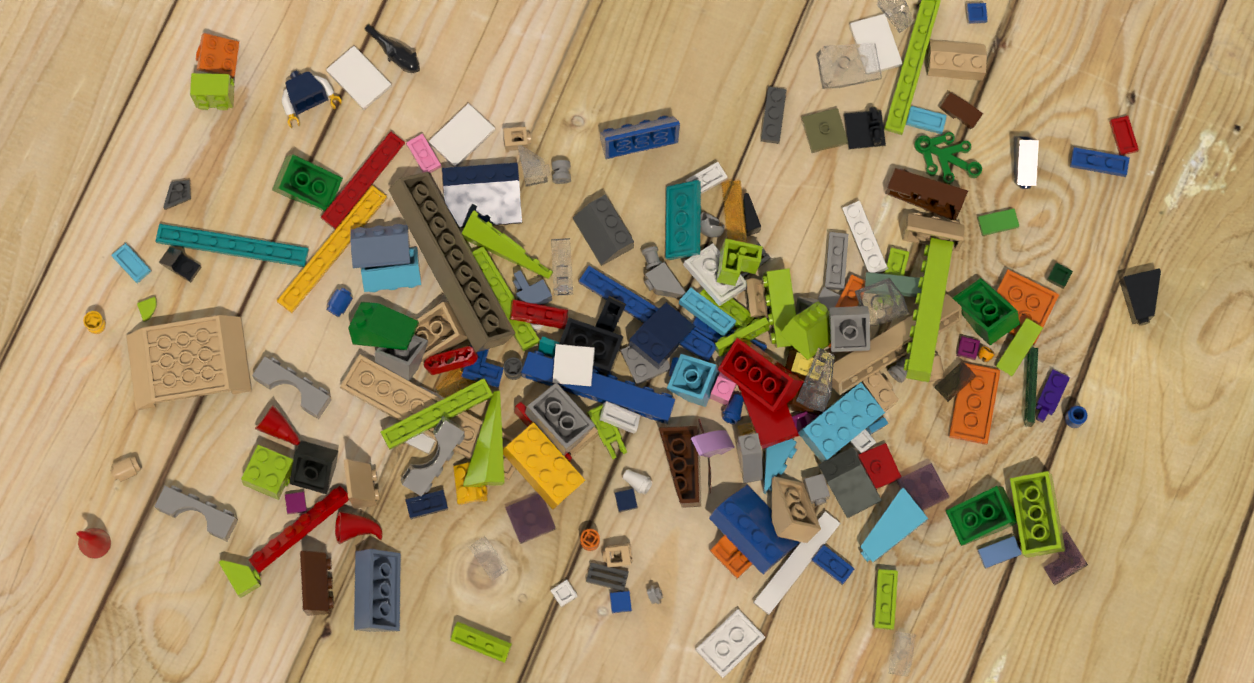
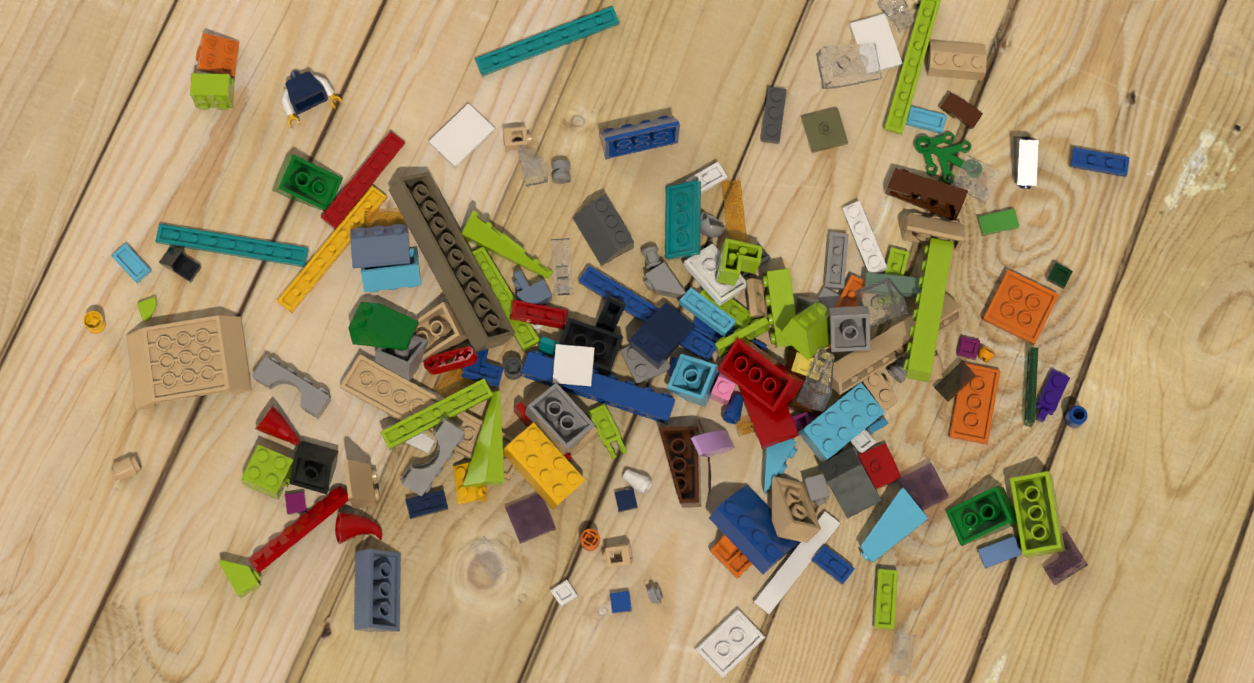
(94, 542): red hat -> none
(174, 503): light grey arch -> none
(177, 193): dark grey piece -> none
(316, 583): reddish brown slope -> none
(339, 302): blue brick -> none
(358, 78): white tile -> none
(387, 218): none -> clear yellow slope
(396, 52): black piece -> none
(423, 154): bright pink plate -> none
(481, 642): lime plate -> none
(487, 189): slope -> none
(547, 41): none -> teal tile
(608, 569): dark grey tile -> none
(620, 417): white tile -> none
(750, 457): light grey slope -> none
(751, 219): black slope -> none
(865, 129): black hinge -> none
(976, 13): blue plate -> none
(976, 178): none -> clear hinge
(987, 311): green slope -> none
(1019, 347): lime tile -> none
(1124, 135): red tile -> none
(1141, 295): black slope -> none

